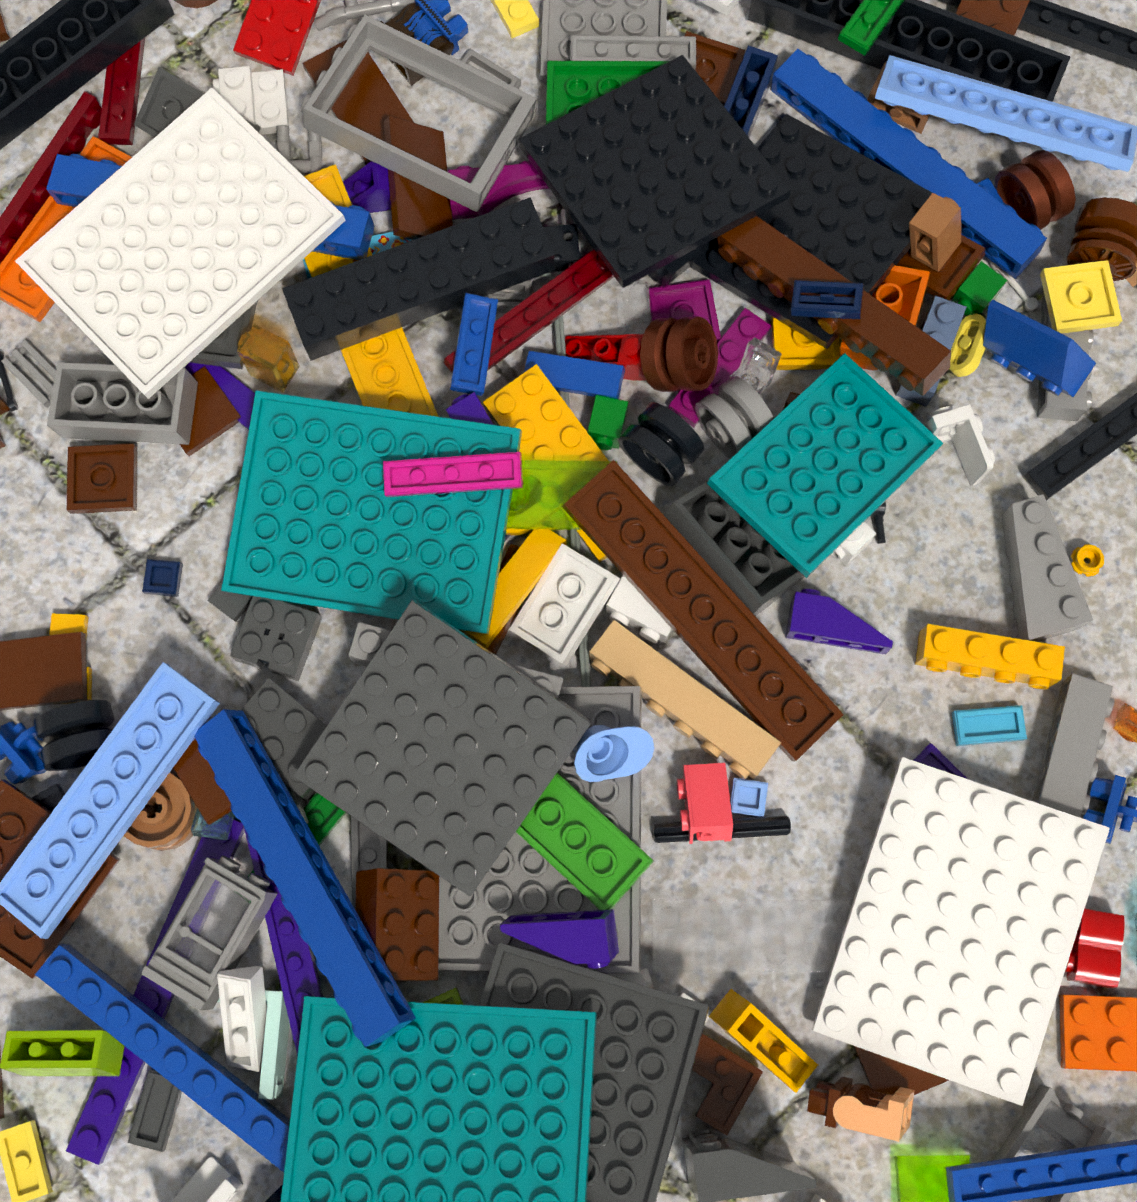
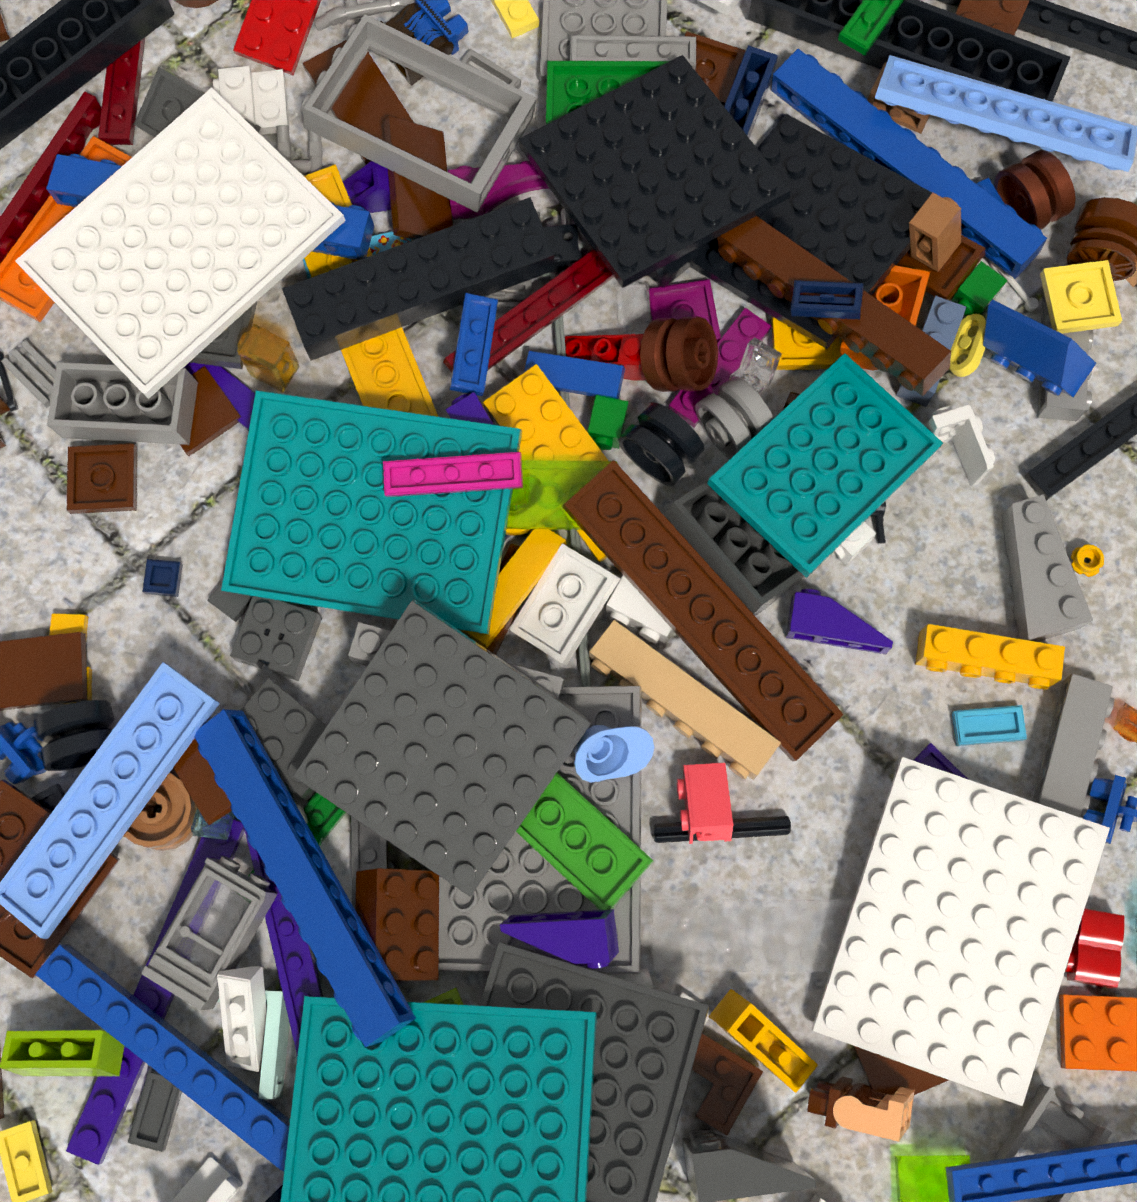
(748, 797): light blue tile -> none

